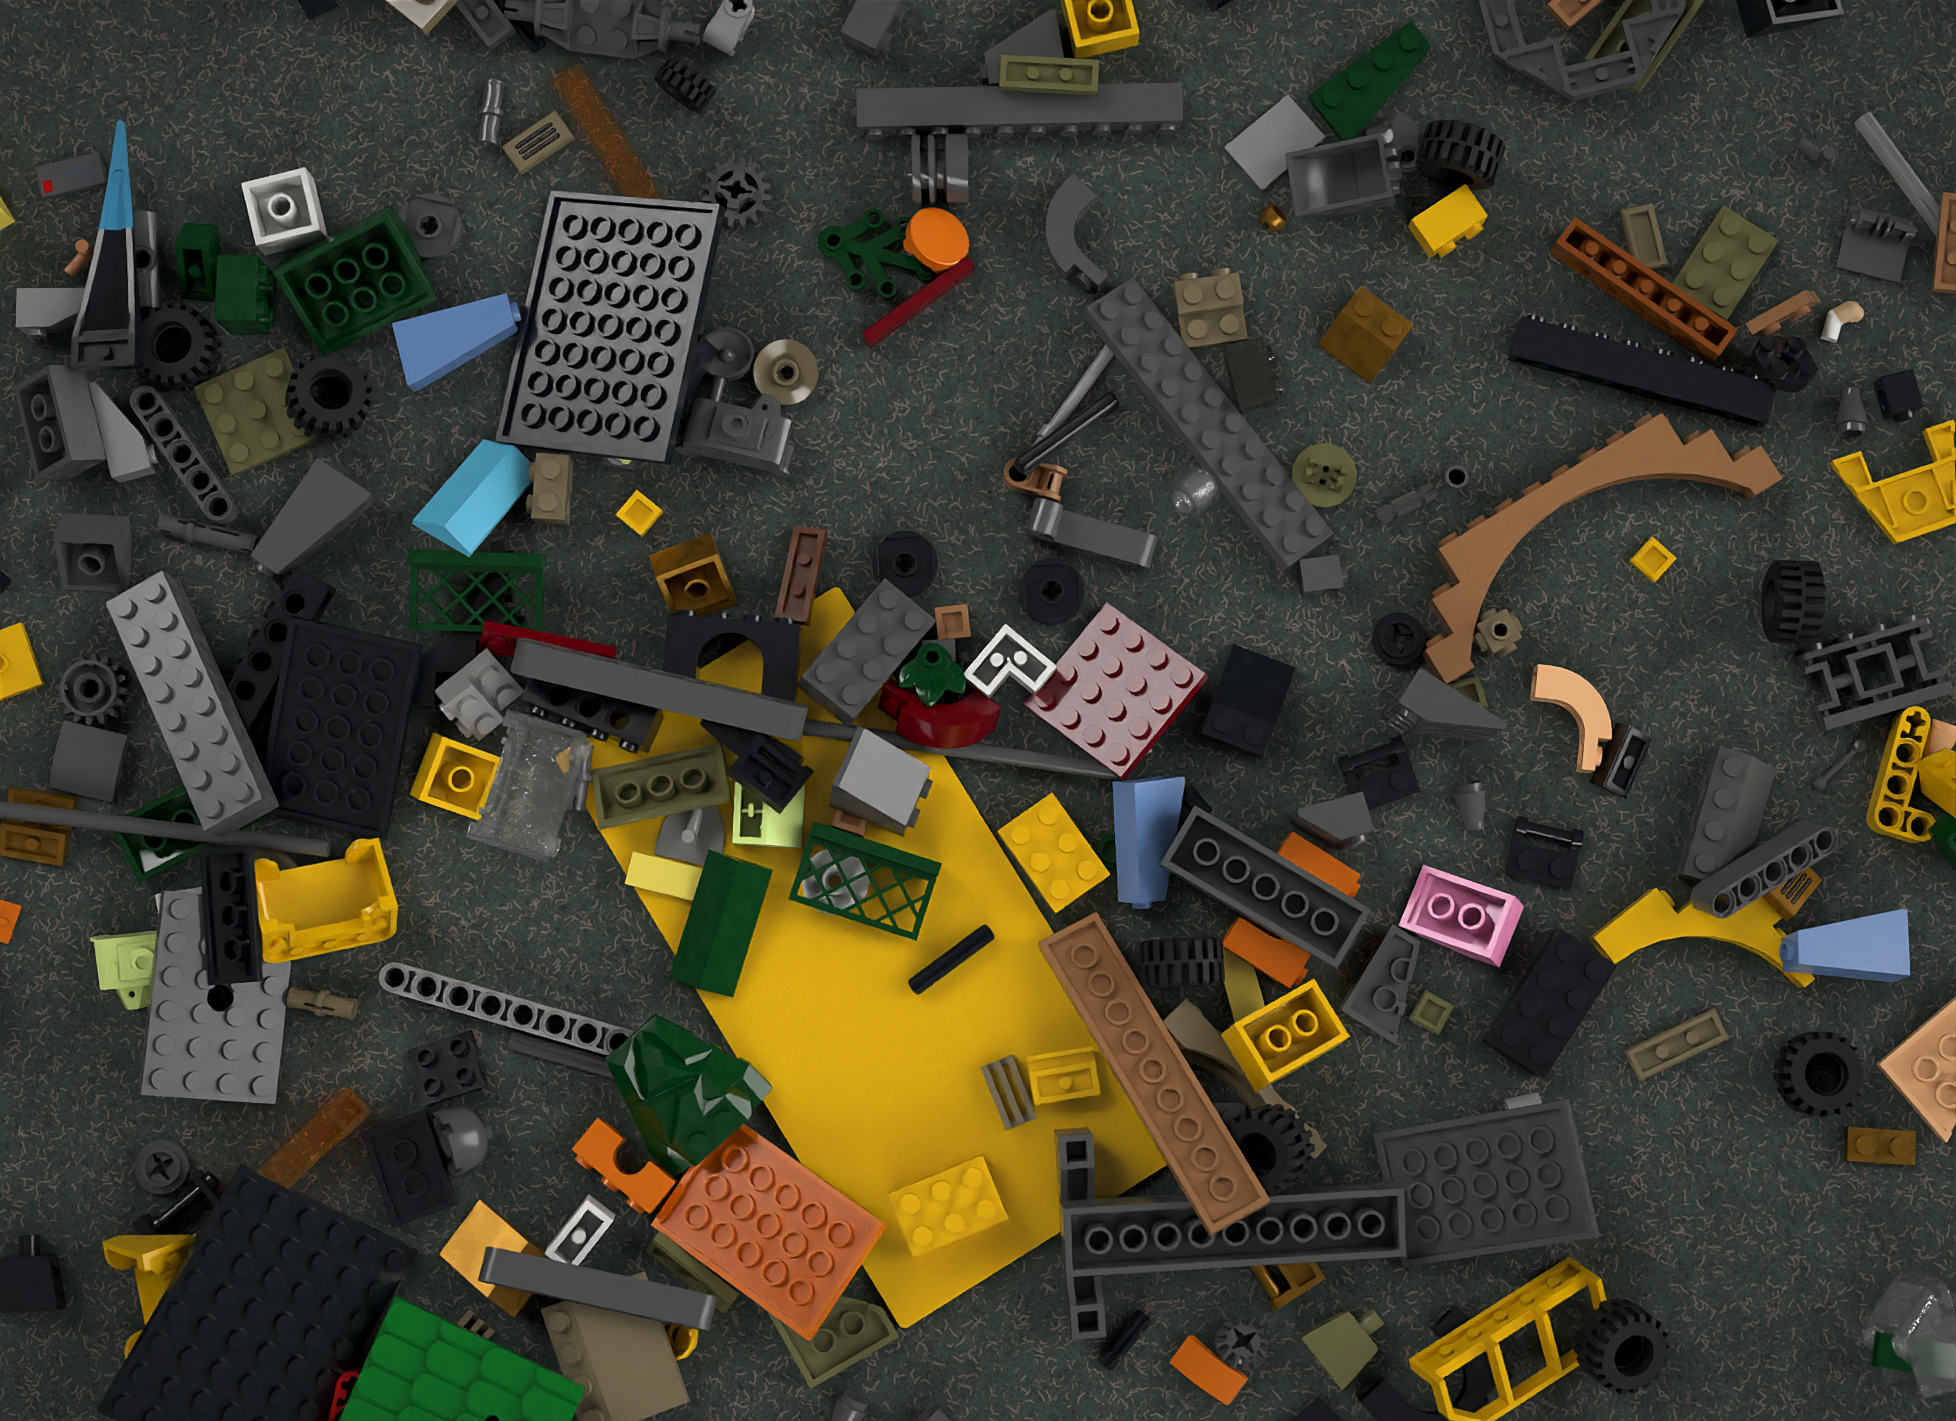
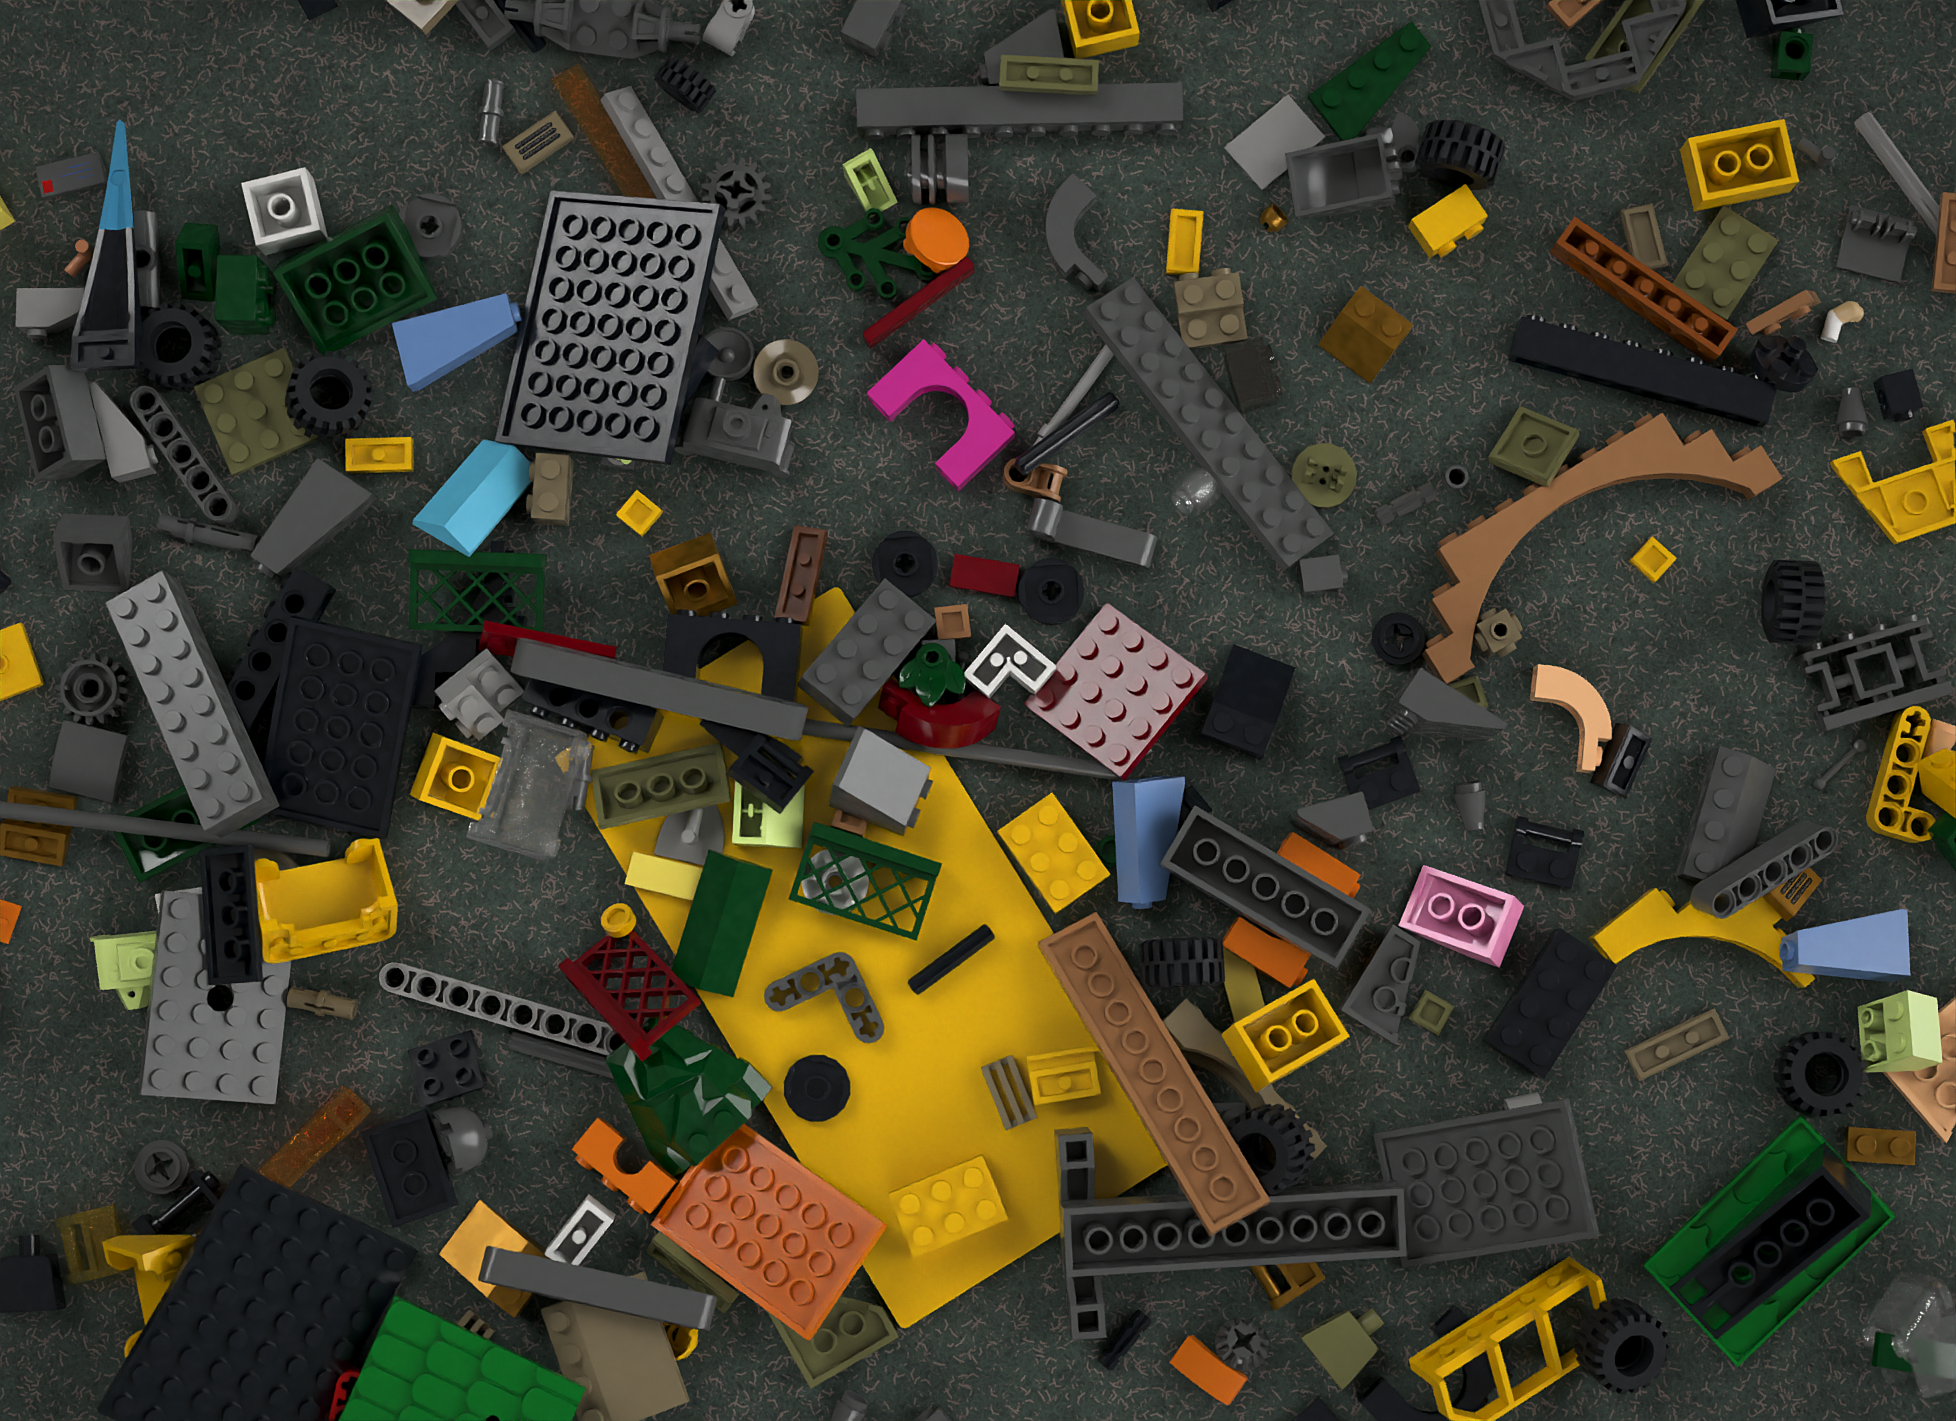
(96, 1227): none -> clear yellow plate
(379, 455): none -> yellow plate
(612, 1011): none -> dark red fence
(618, 920): none -> yellow tile
(669, 184): none -> light grey plate
(817, 1088): none -> black tile
(840, 985): none -> dark grey beam
(869, 182): none -> yellowish green slope
(926, 371): none -> dark pink arch
(984, 575): none -> dark red tile
(1184, 241): none -> yellow tile
(1533, 446): none -> olive tile
(1739, 165): none -> yellow brick
(1774, 1240): none -> piece
(1788, 68): none -> dark green brick
(1900, 1033): none -> yellowish green slope

